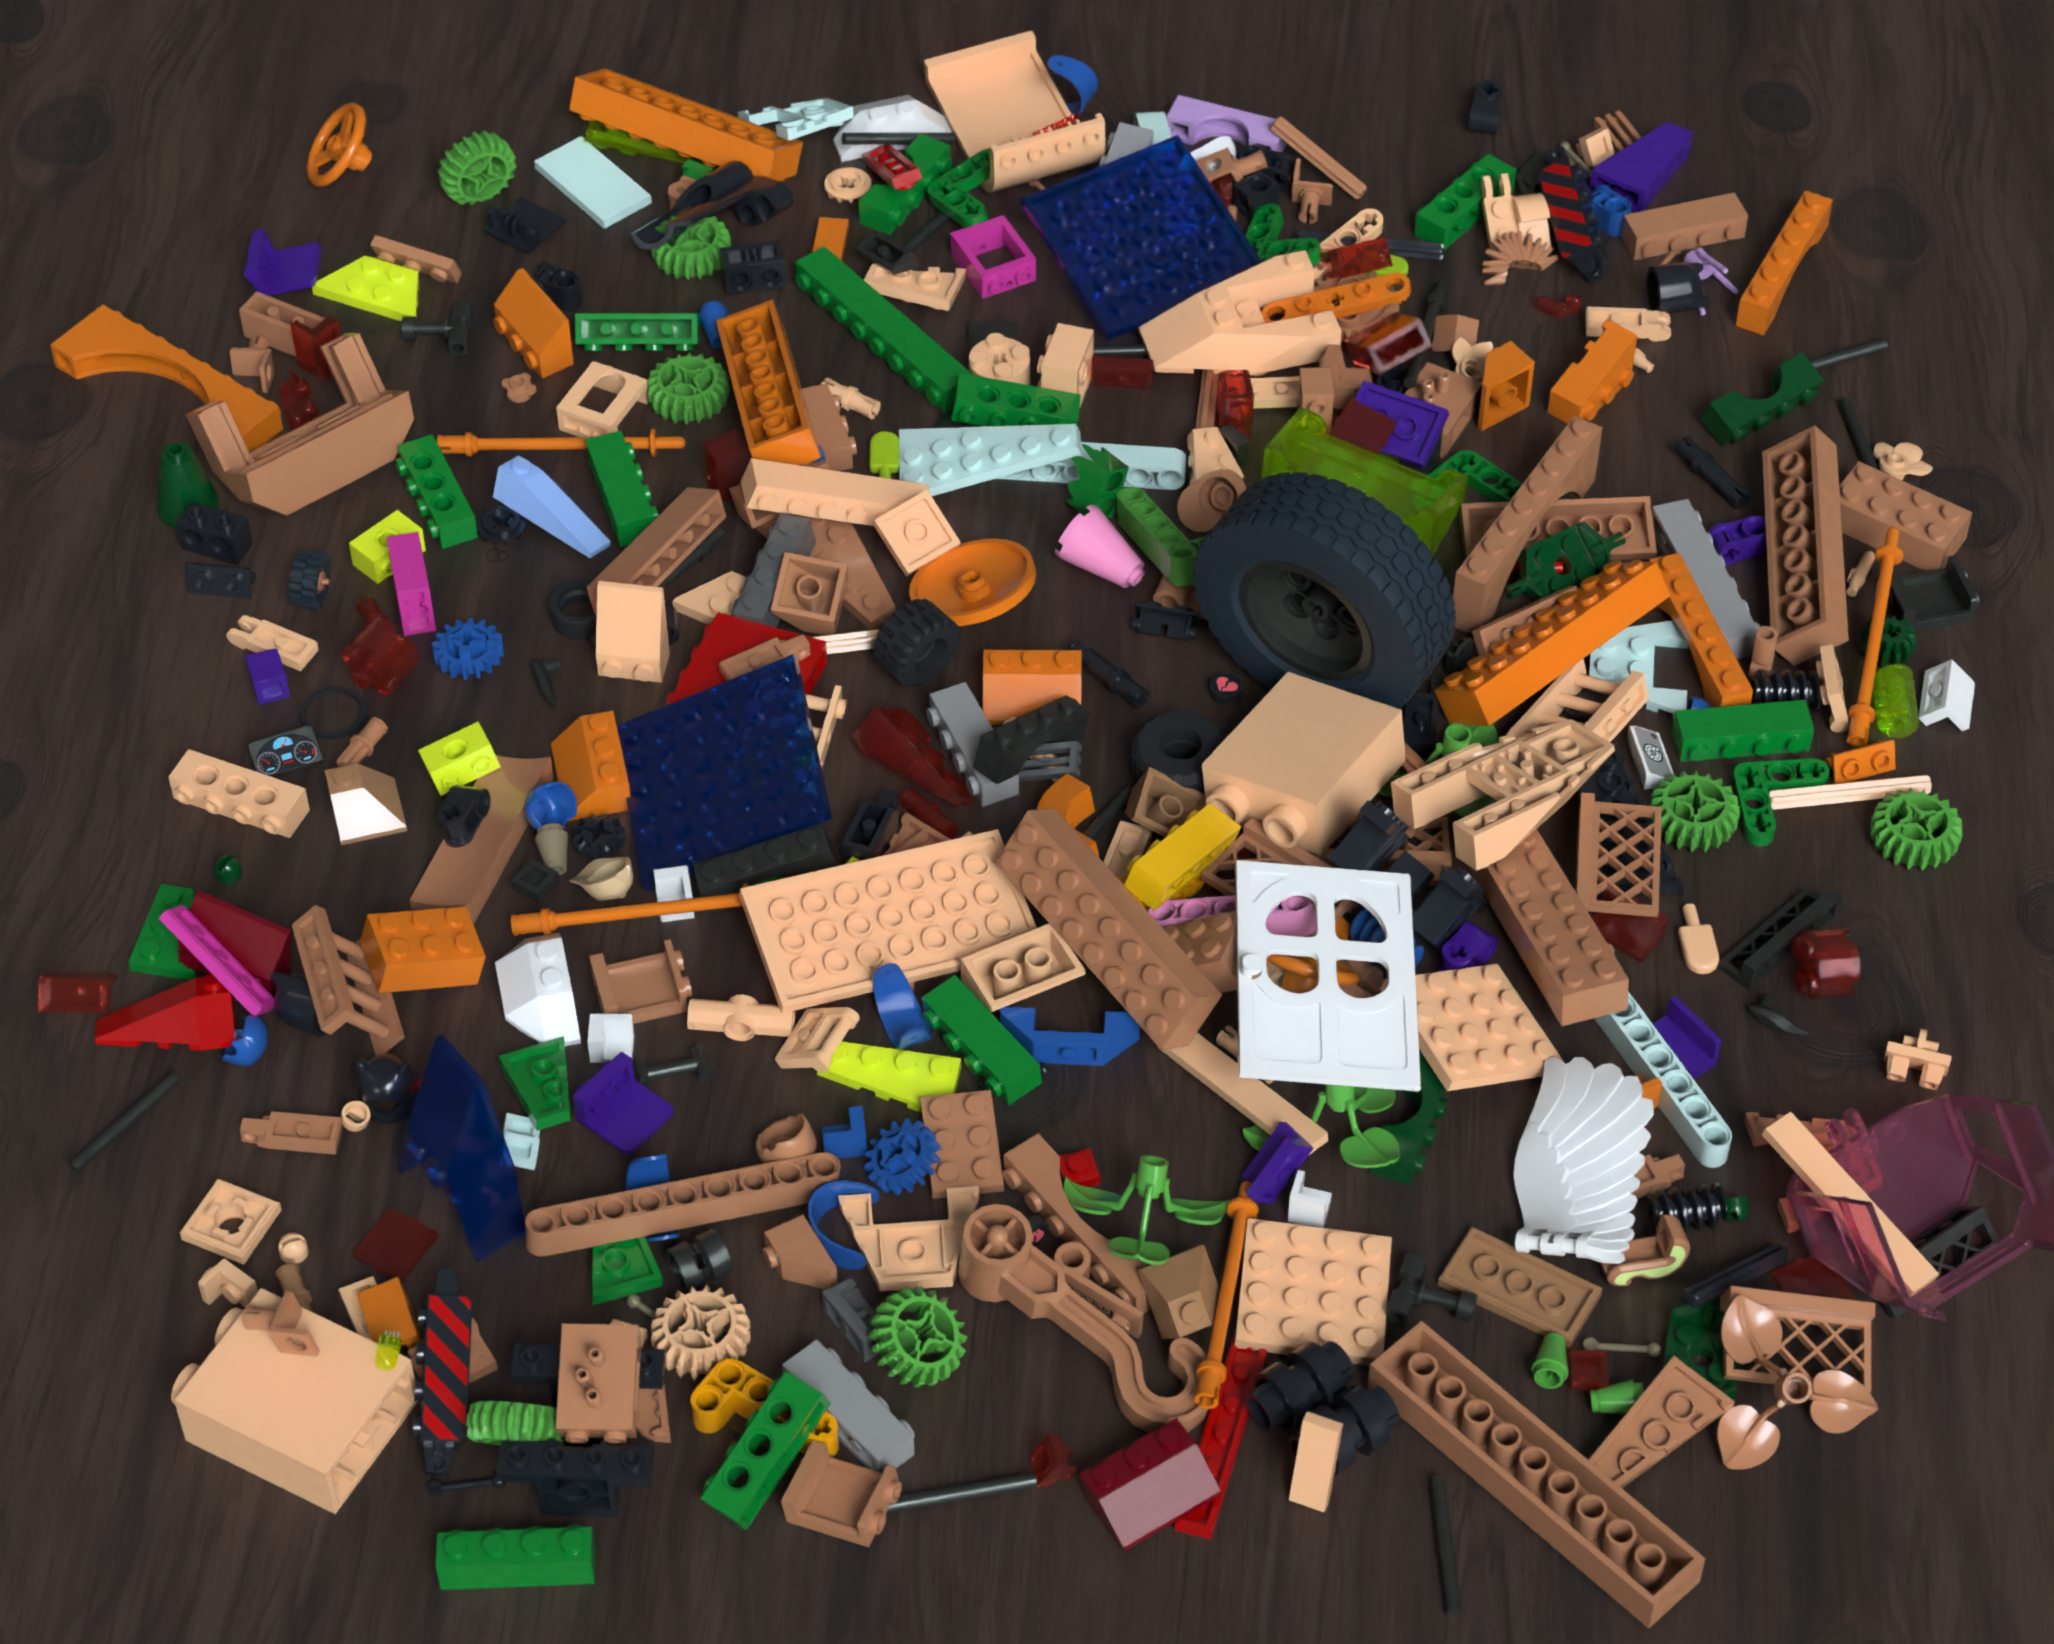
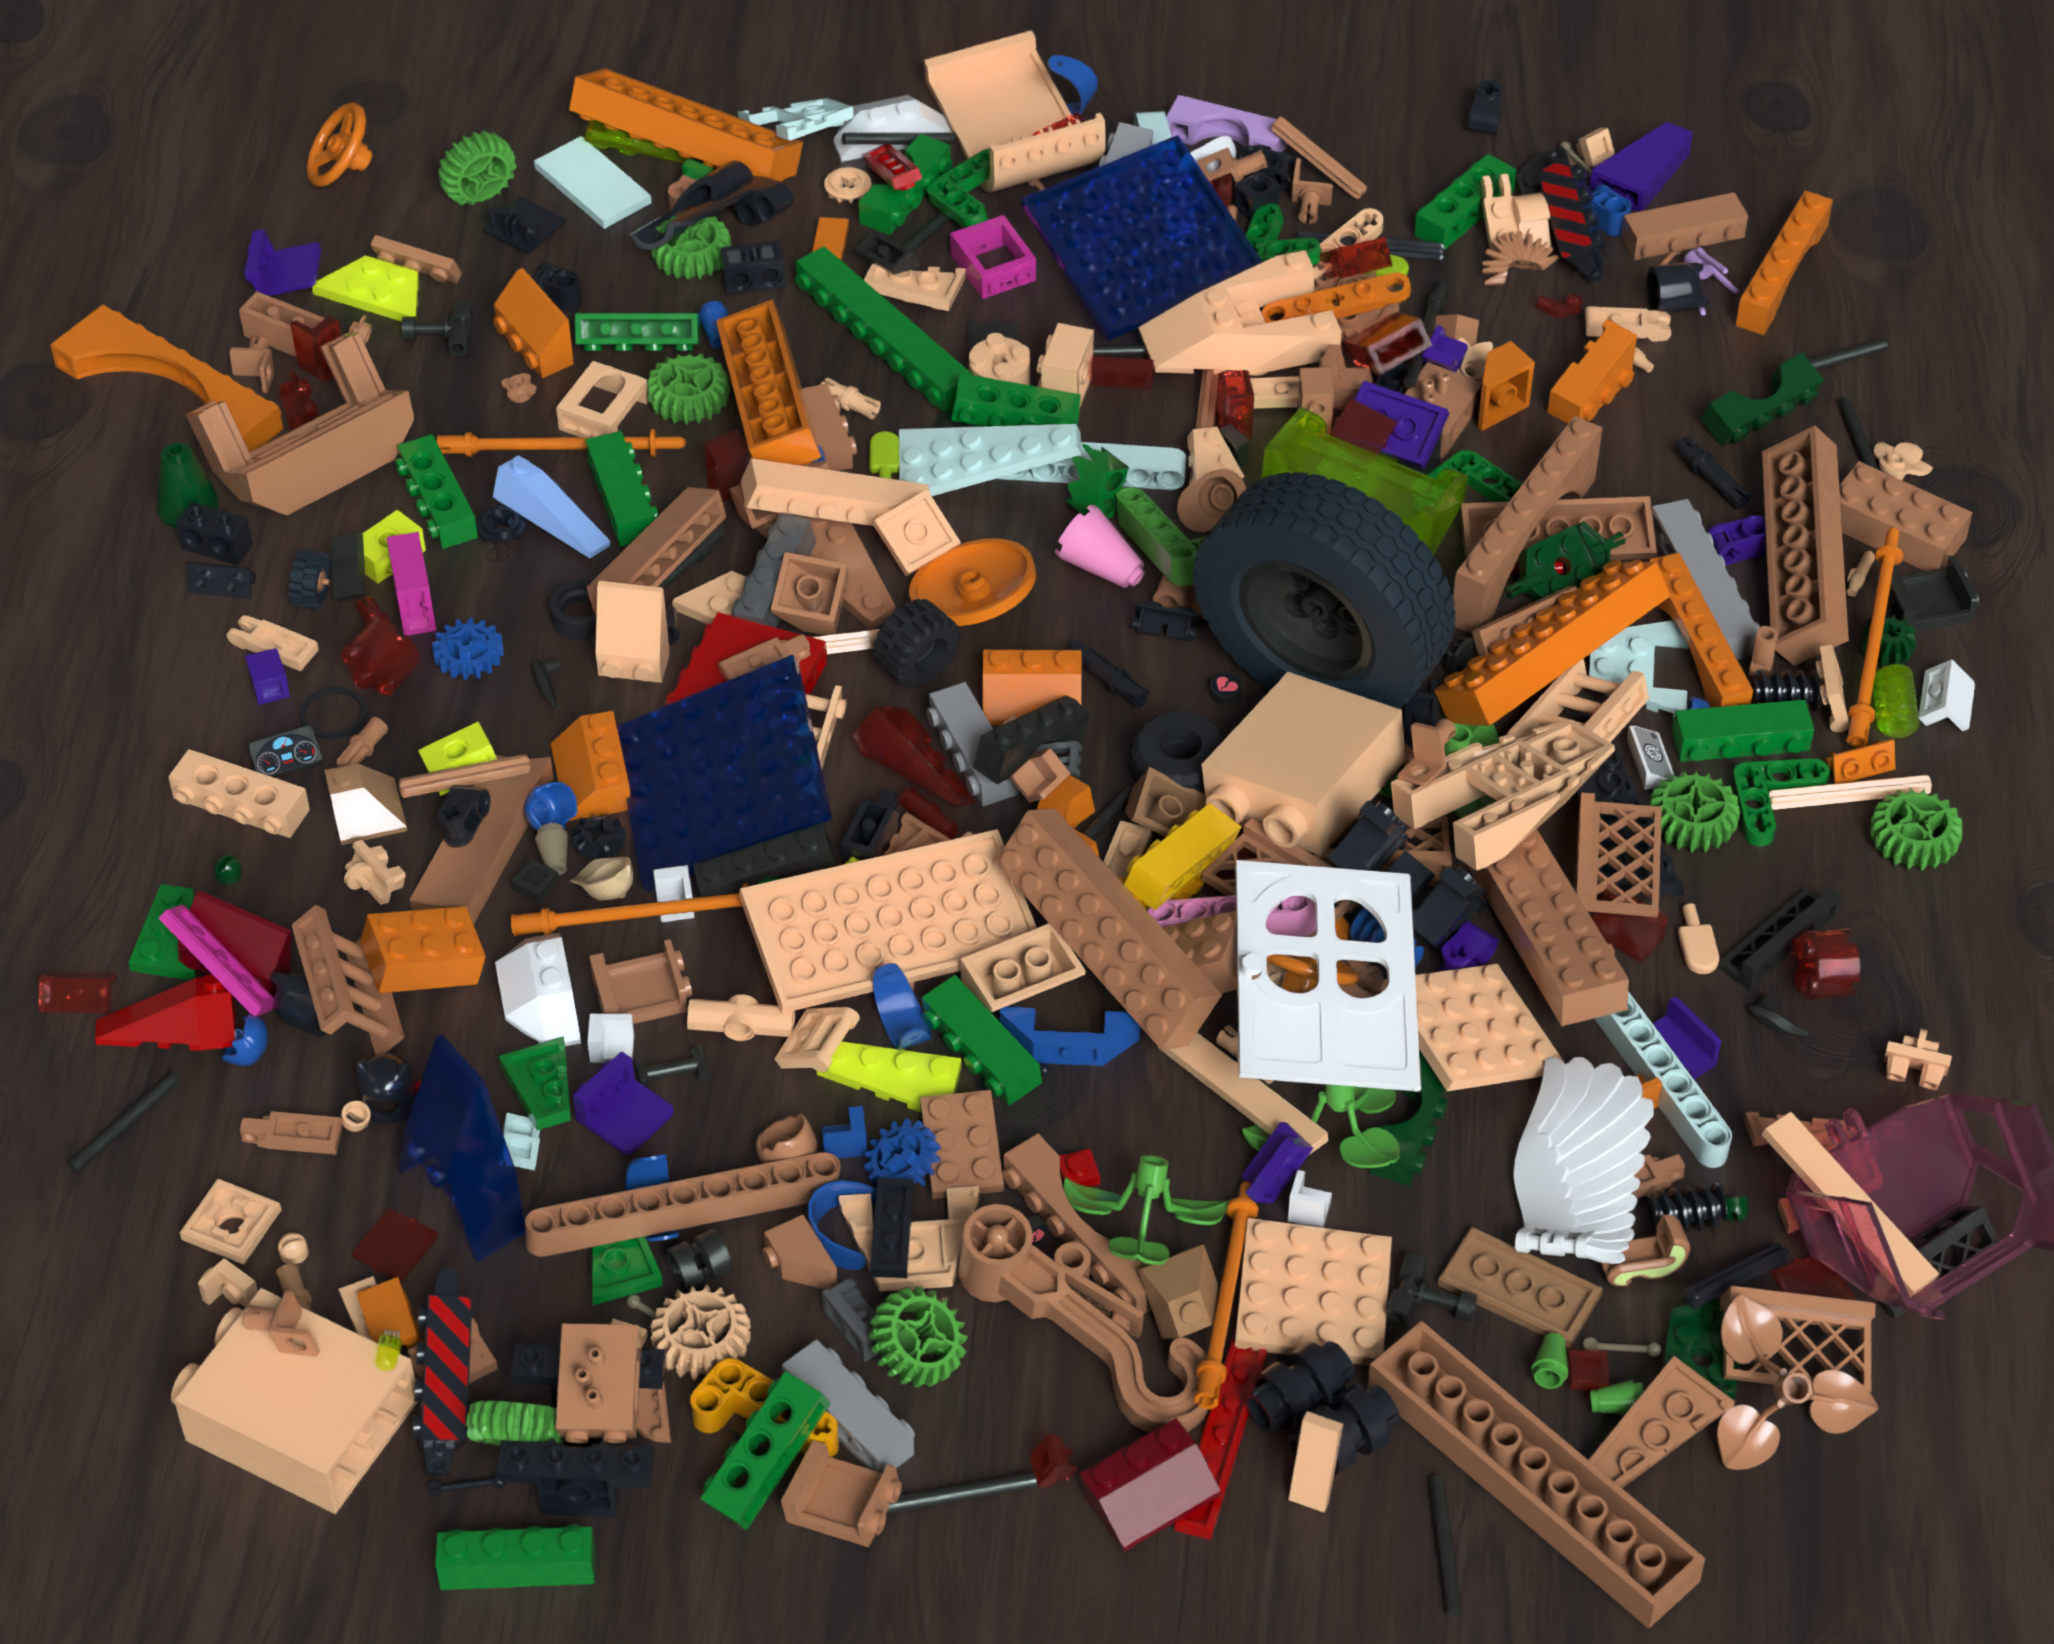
(347, 566): none -> pearl dark grey tile
(363, 328): none -> nougat plate
(370, 872): none -> light nougat hips
(464, 775): none -> nougat axle
(892, 1228): none -> black plate
(1039, 775): none -> nougat panel
(1428, 751): none -> nougat bracket
(1445, 351): none -> dark purple panel
(1622, 128): nougat tile -> none

